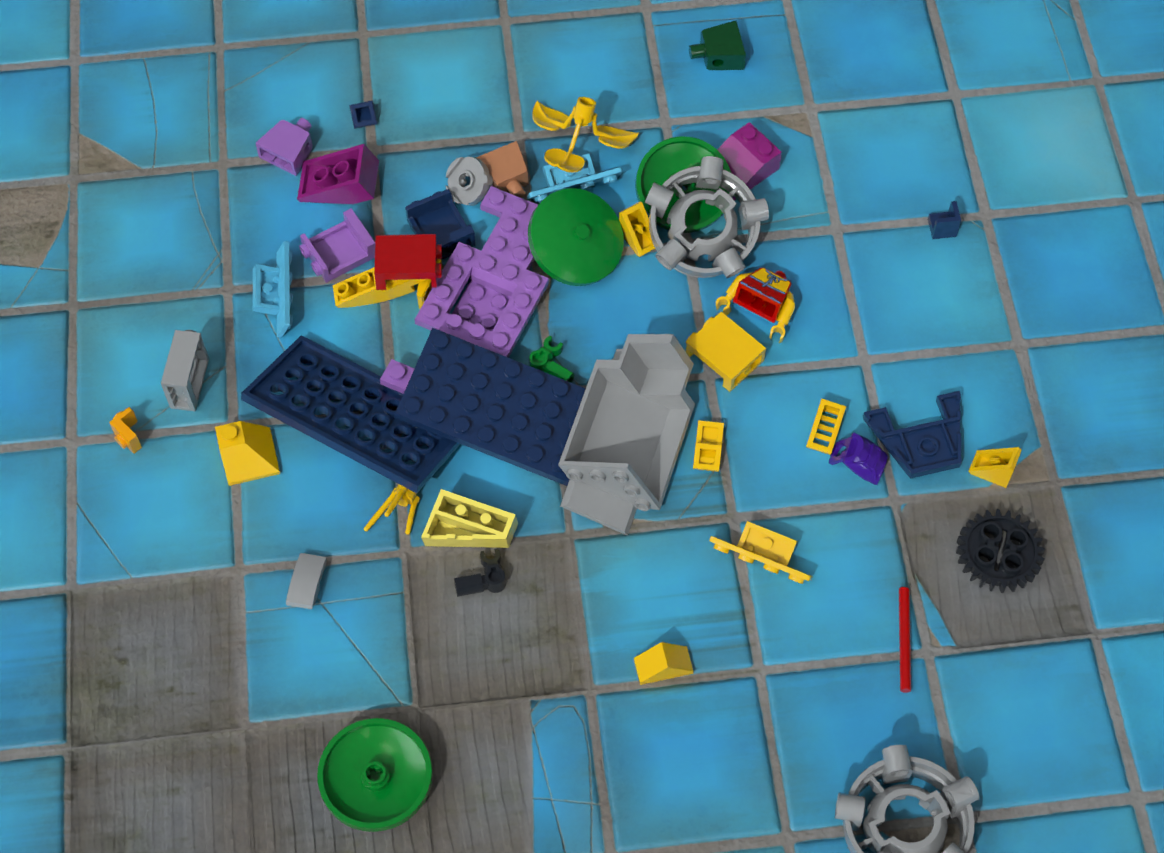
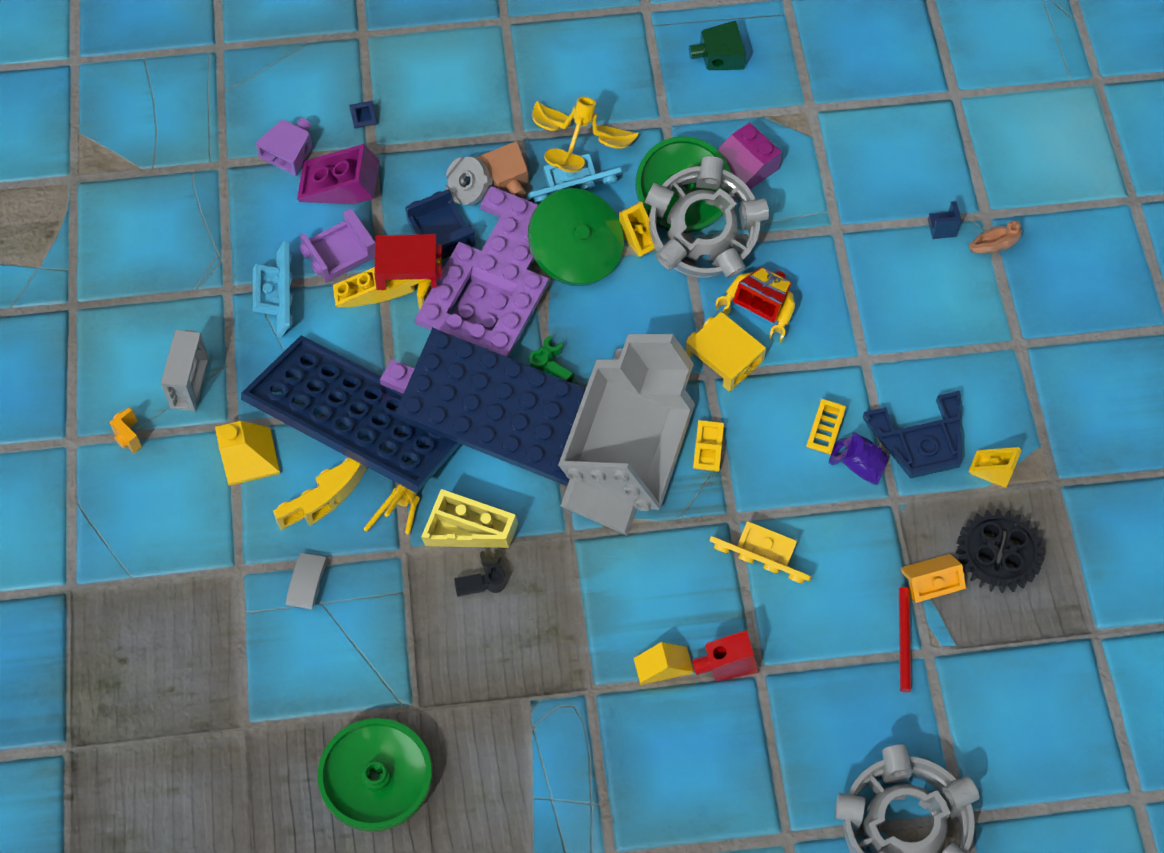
(314, 504): none -> yellow slope
(727, 658): none -> red torso
(934, 577): none -> light orange panel
(997, 239): none -> nougat arm

